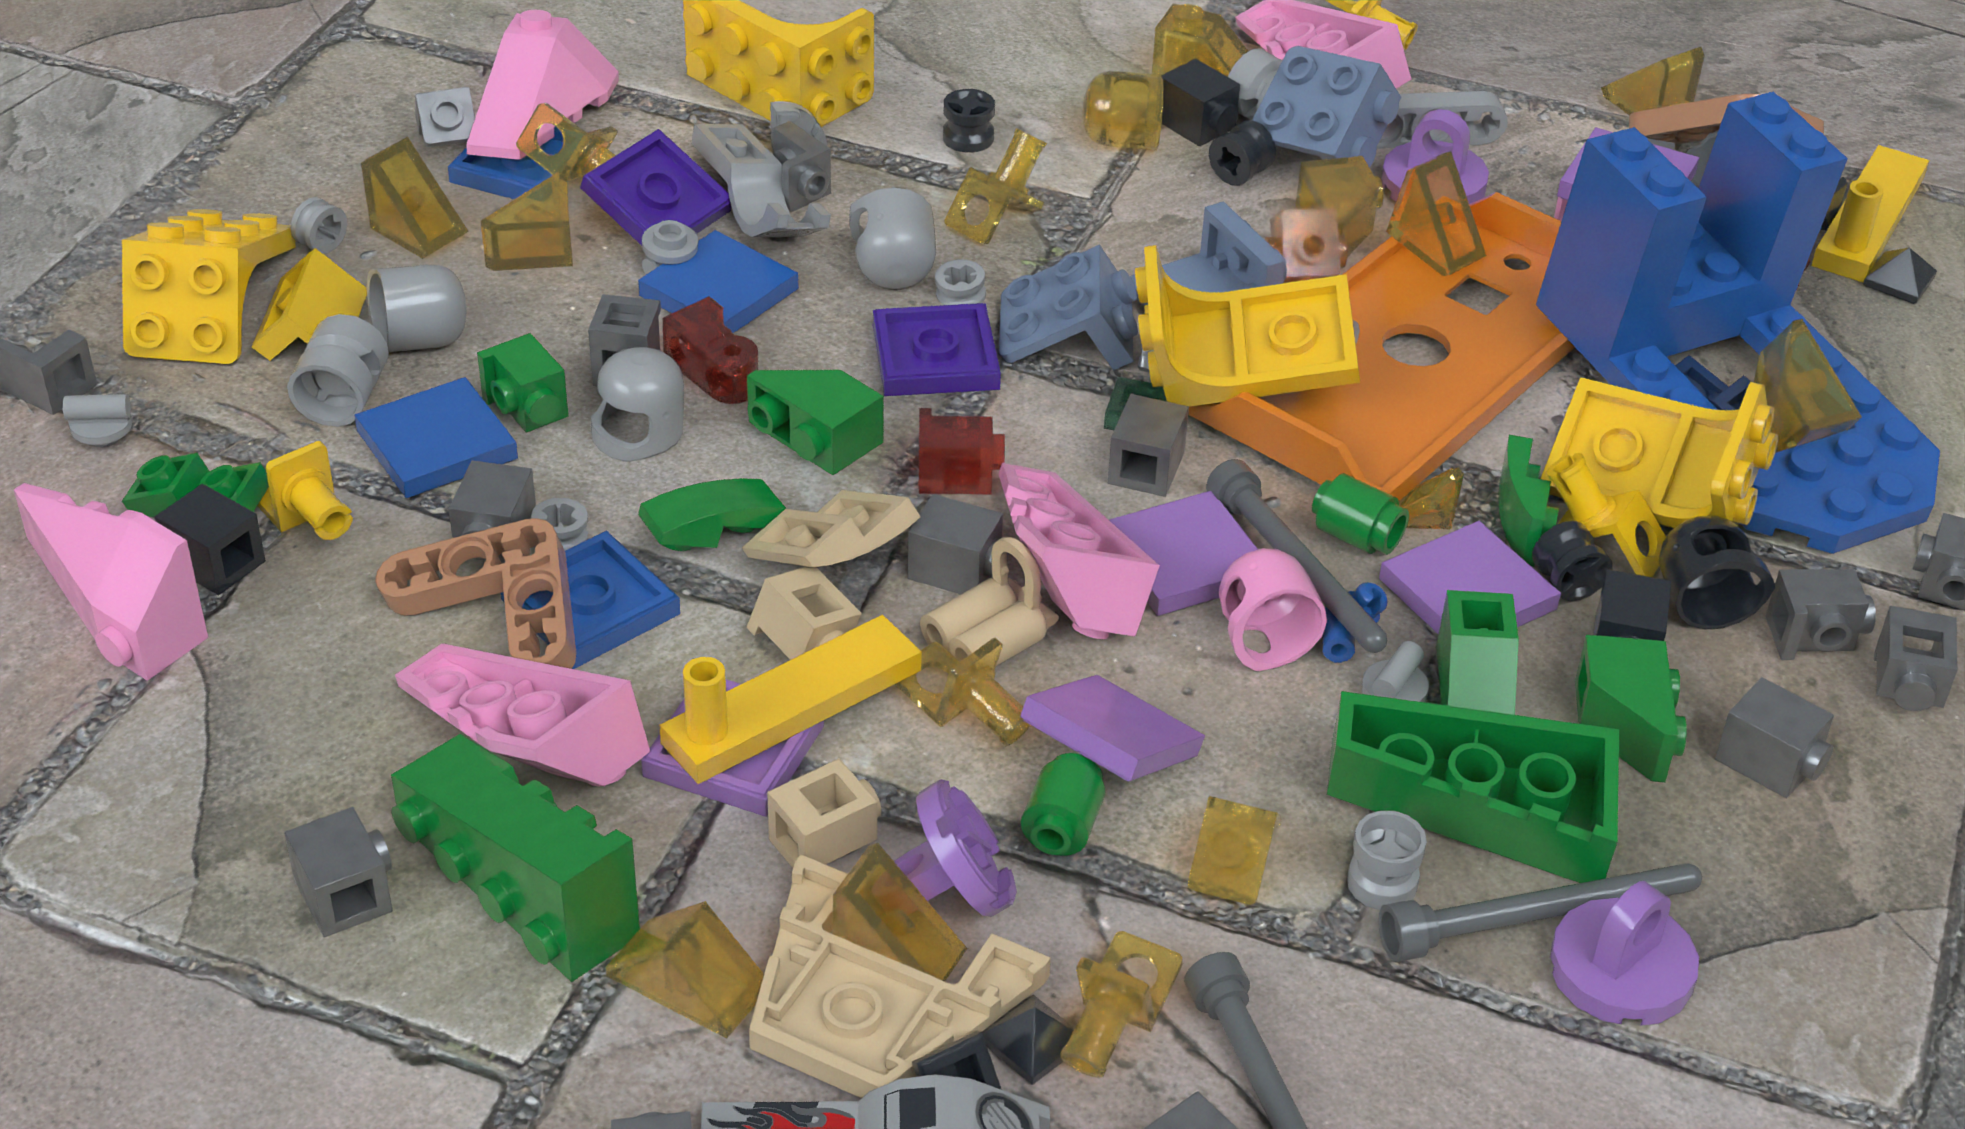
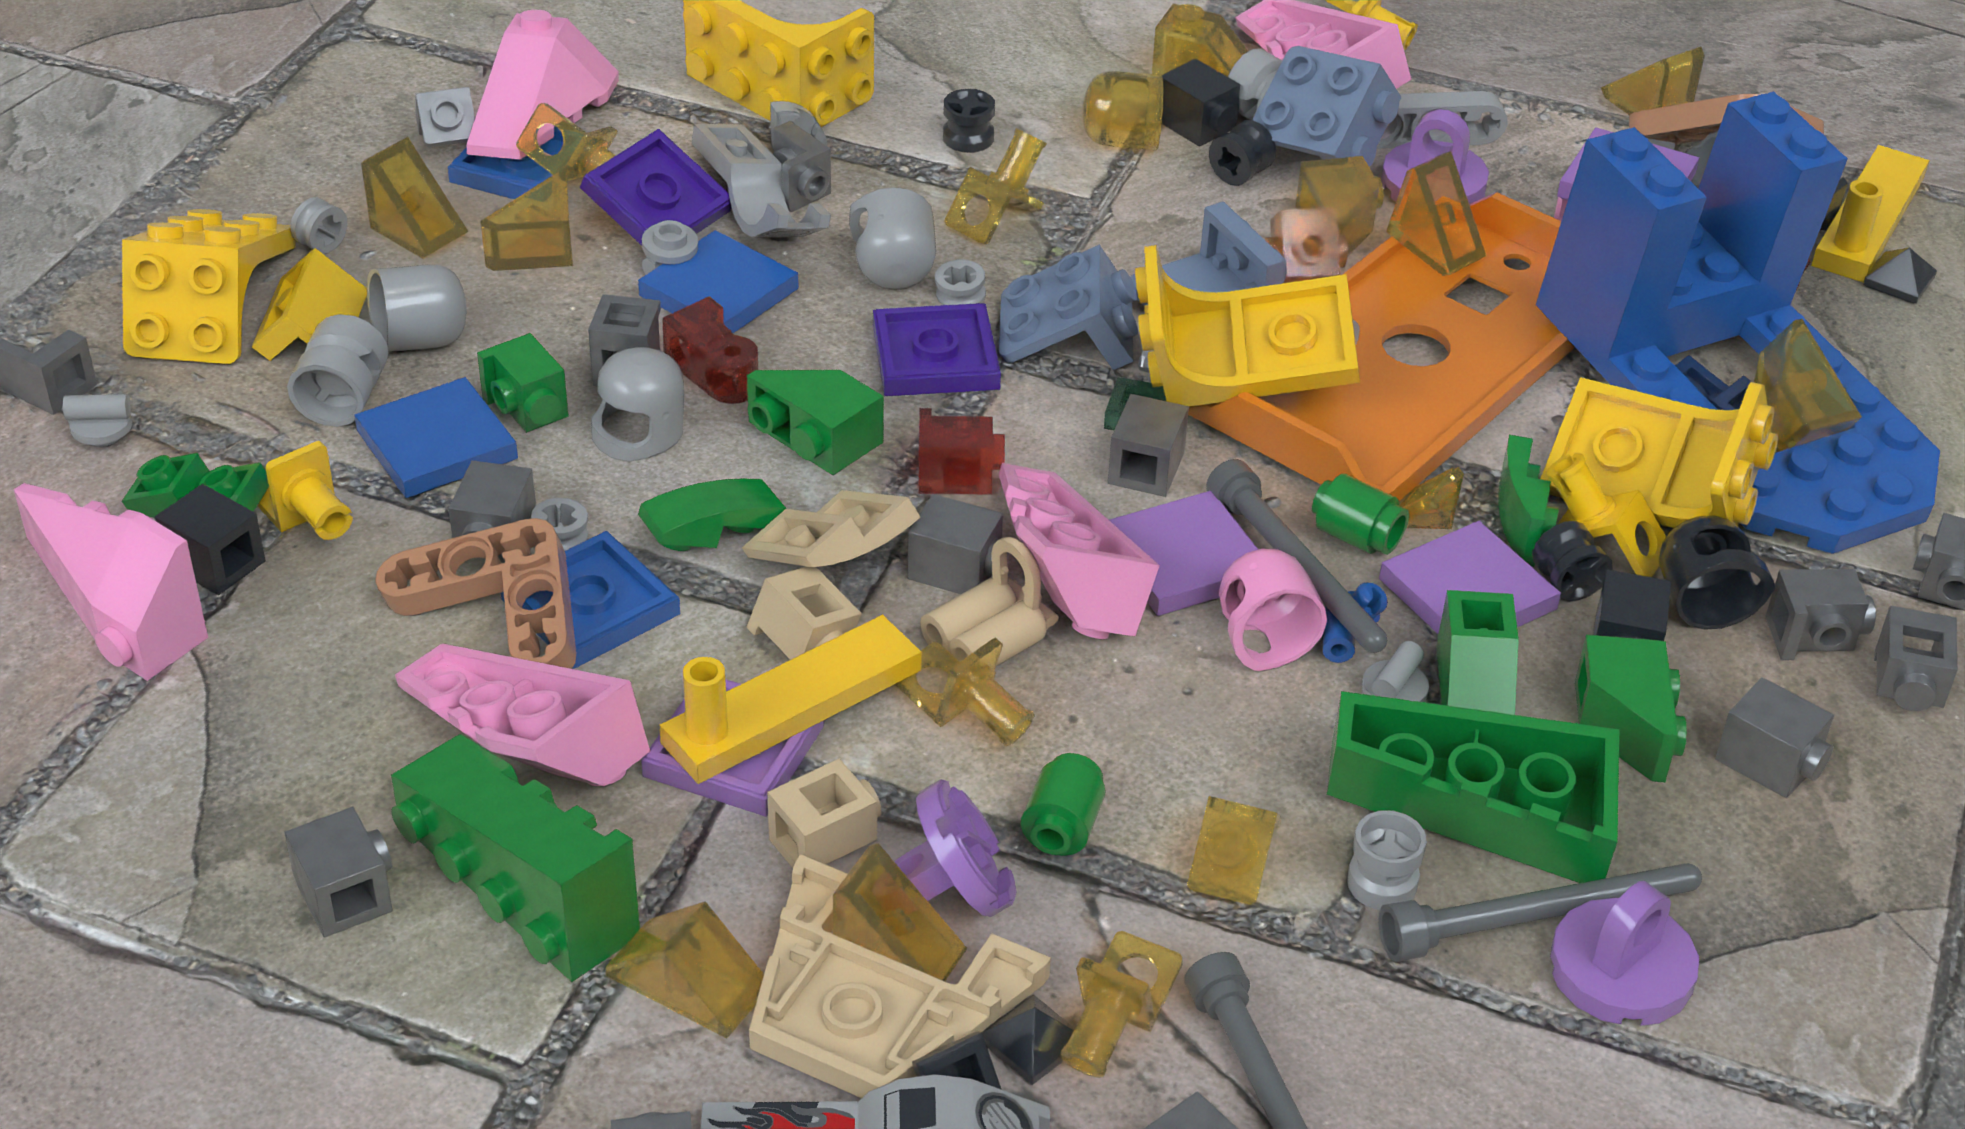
(1112, 727): medium lavender tile -> none

